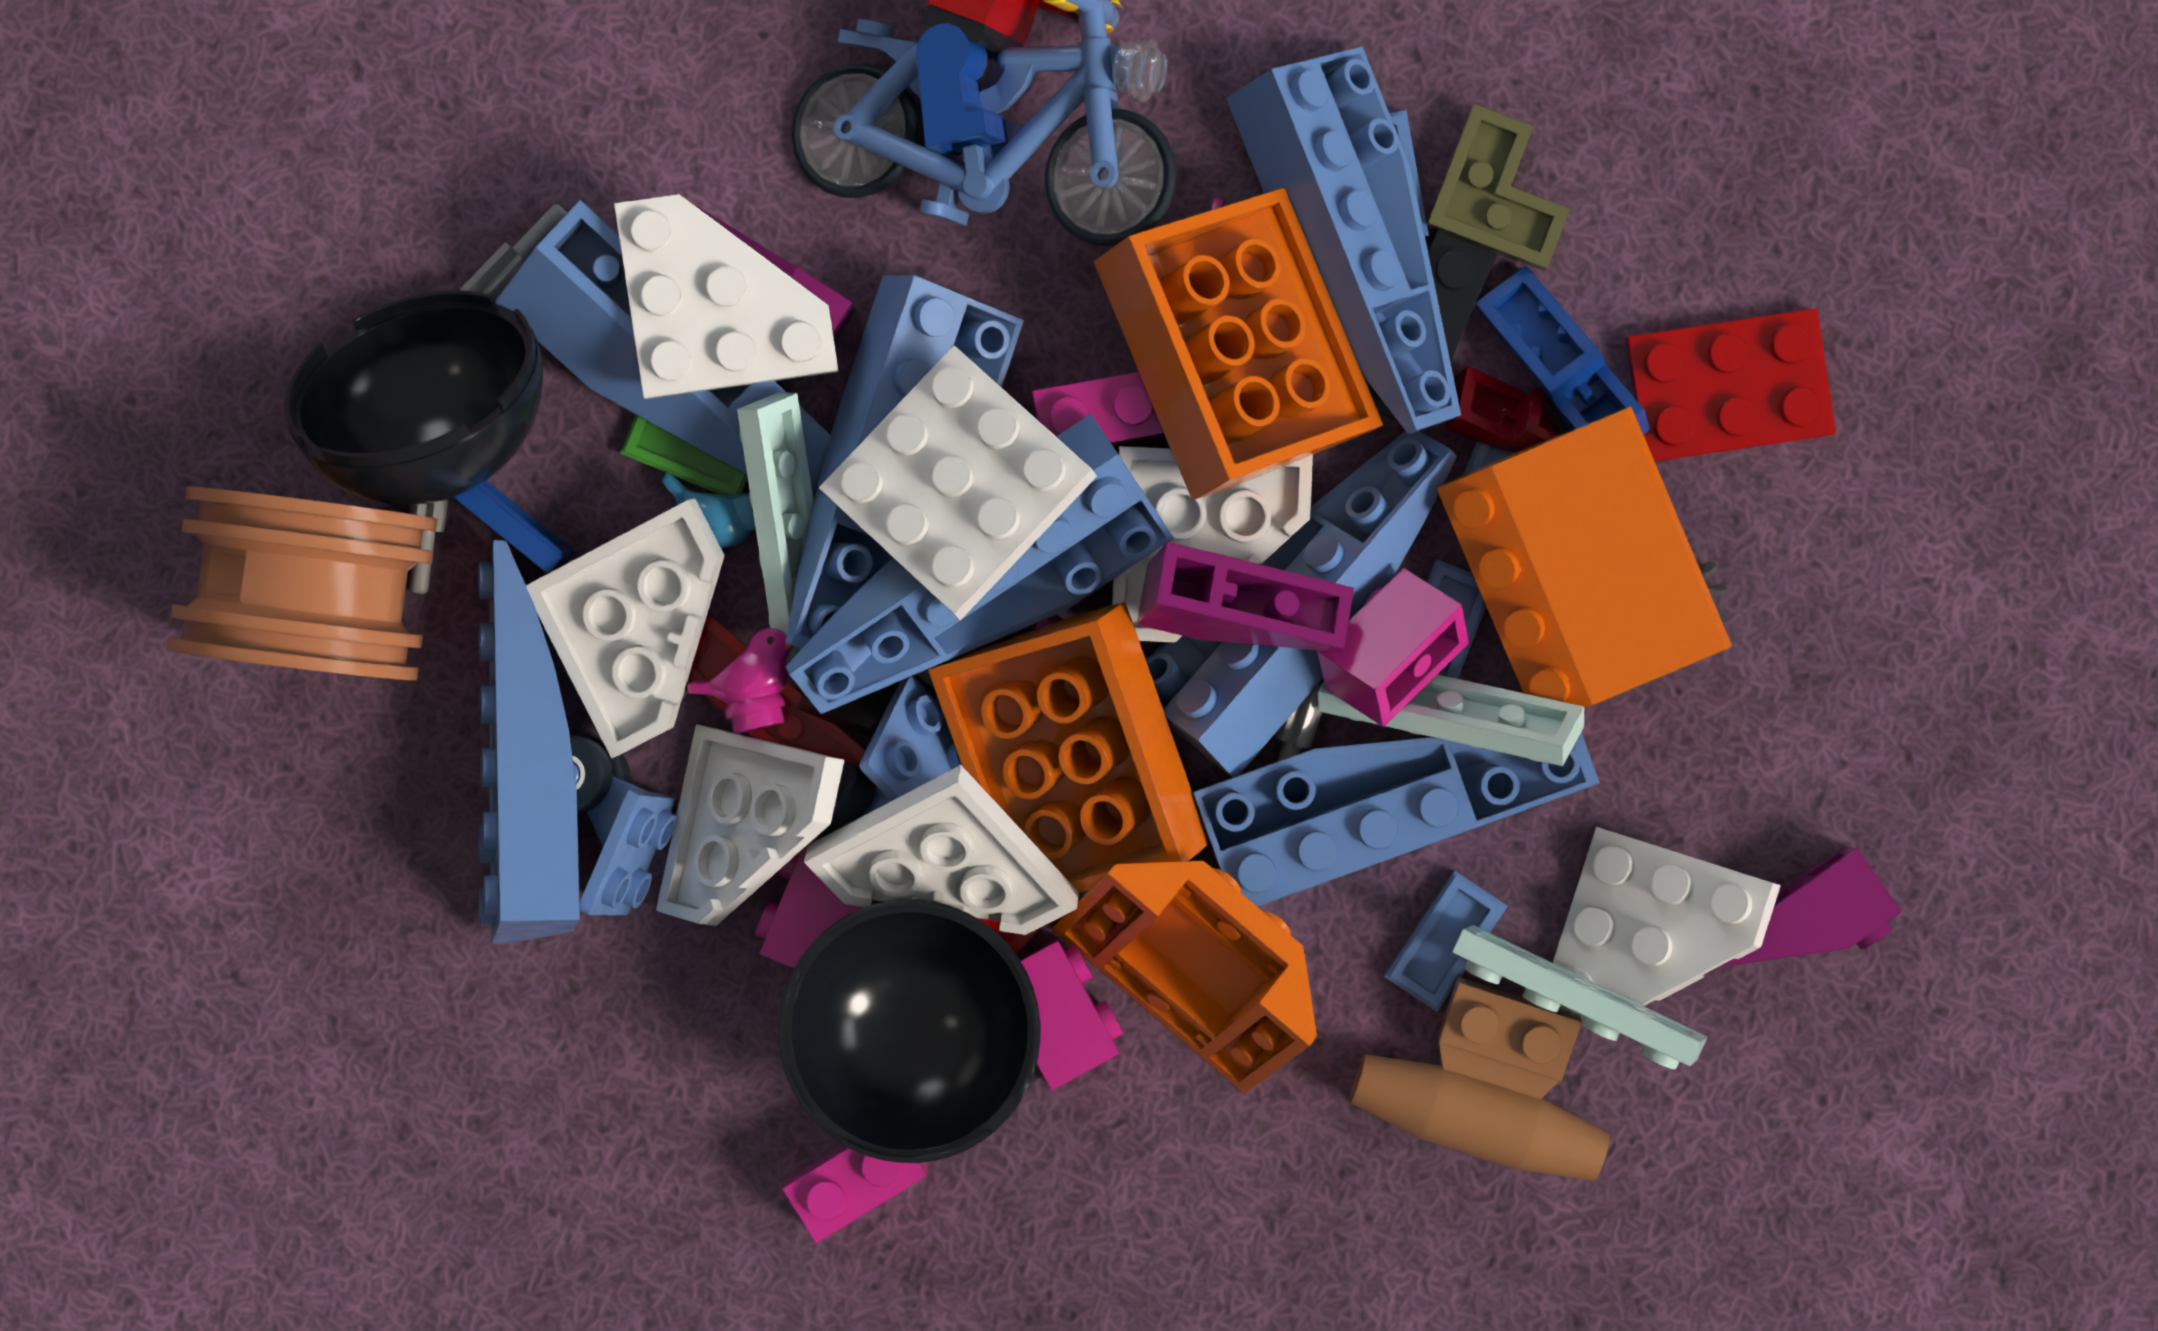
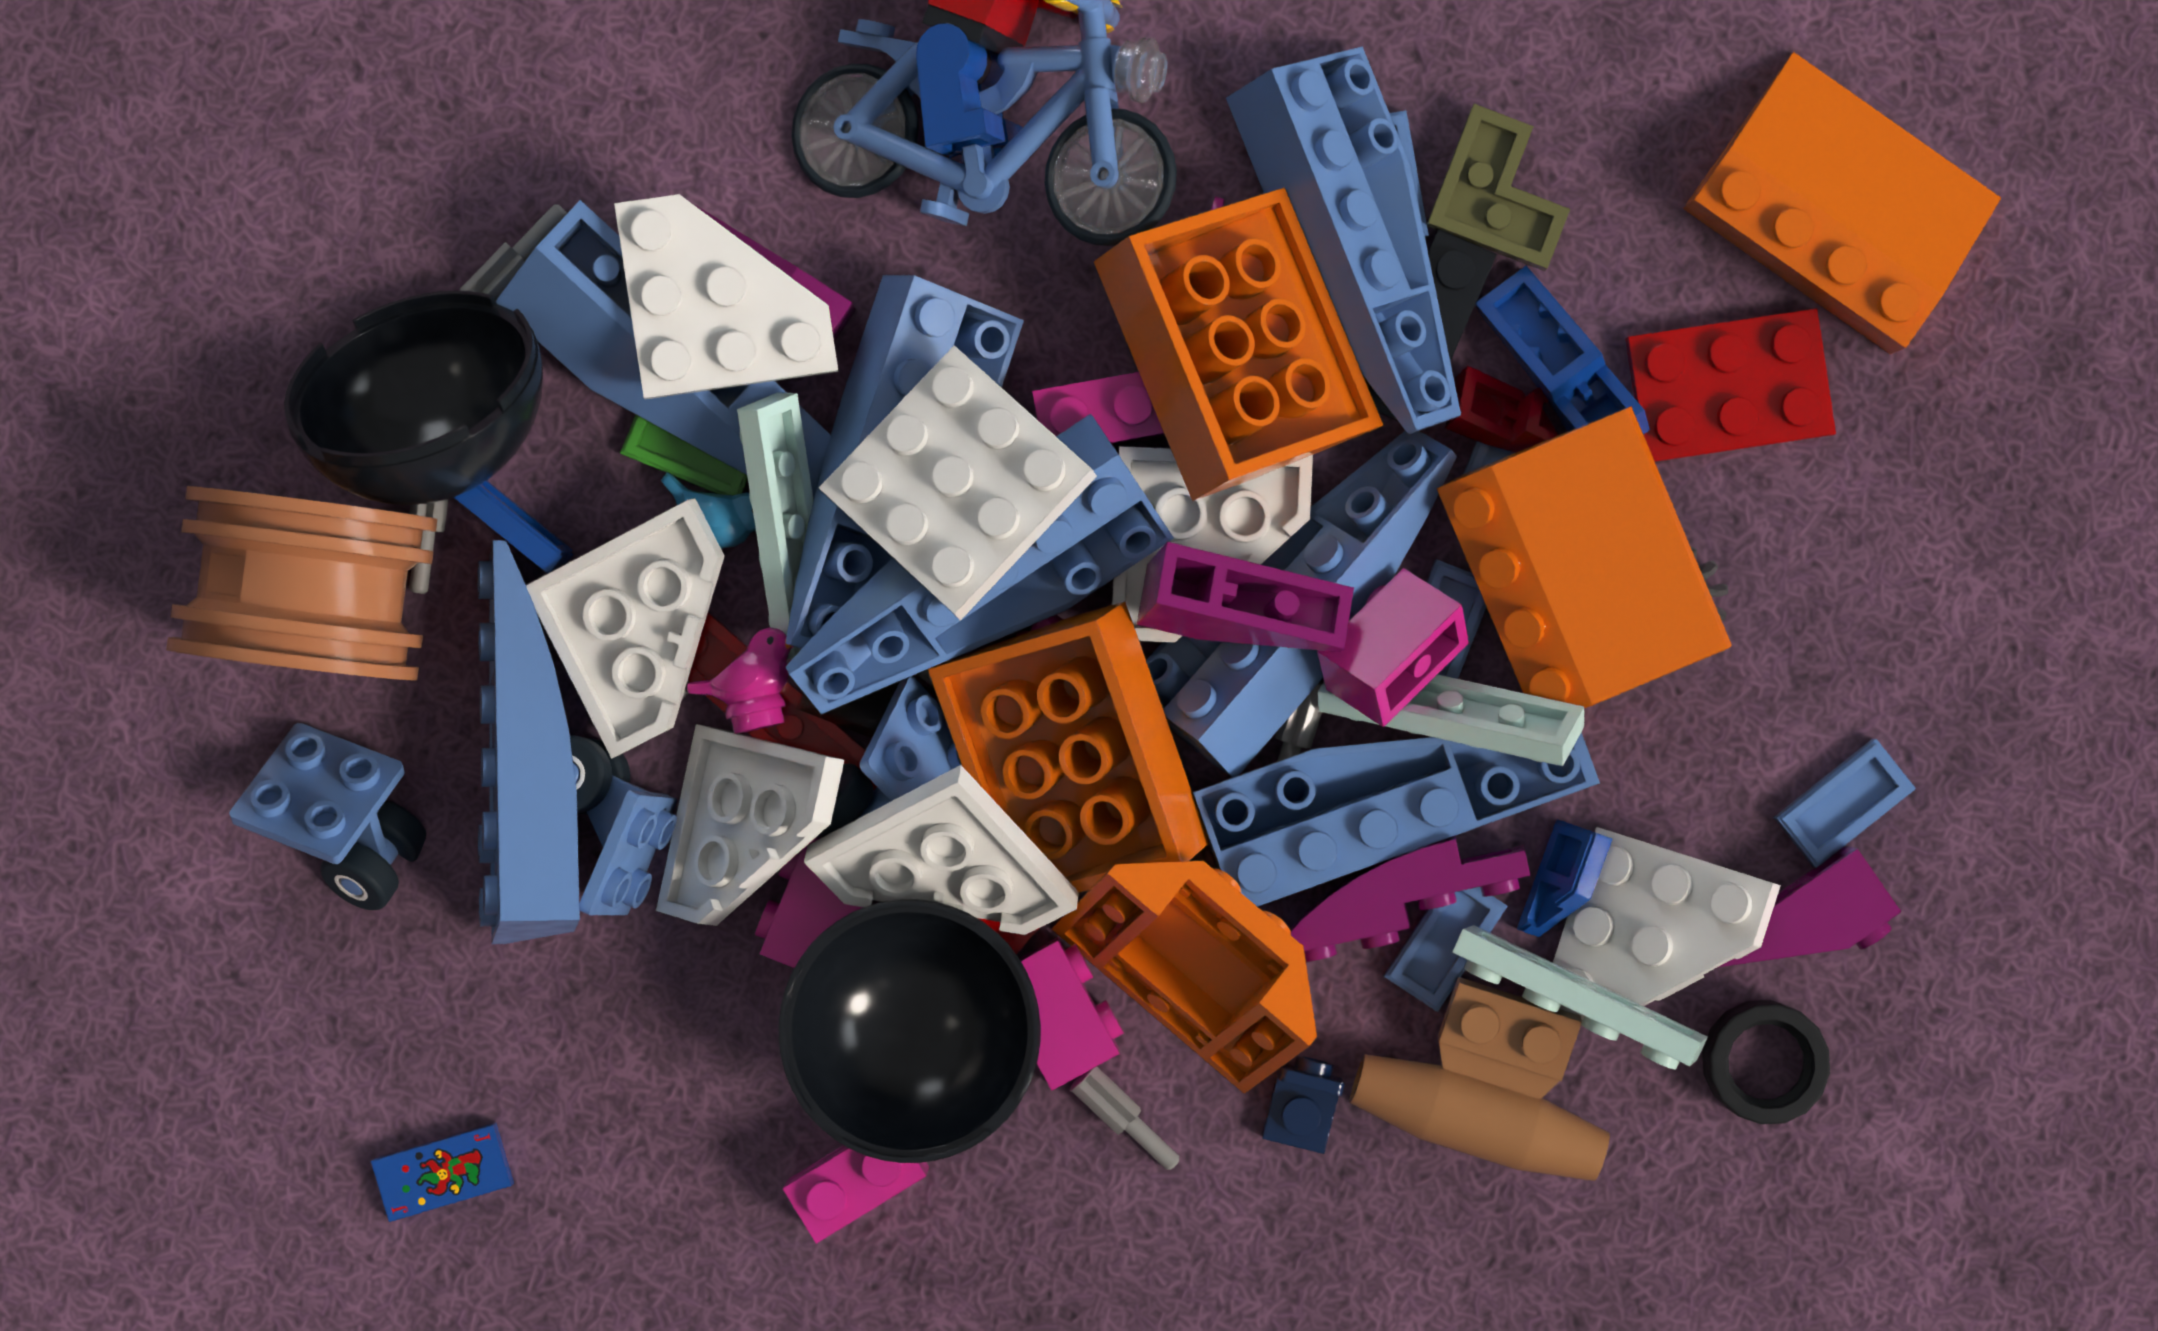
(333, 805): none -> medium blue plate
(442, 1172): none -> blue tile
(1121, 1114): none -> light grey axle
(1303, 1104): none -> dark blue bracket
(1375, 899): none -> magenta slope
(1564, 876): none -> blue tile
(1811, 1080): none -> black tyre
(1844, 205): none -> orange slope
(1844, 803): none -> medium blue tile

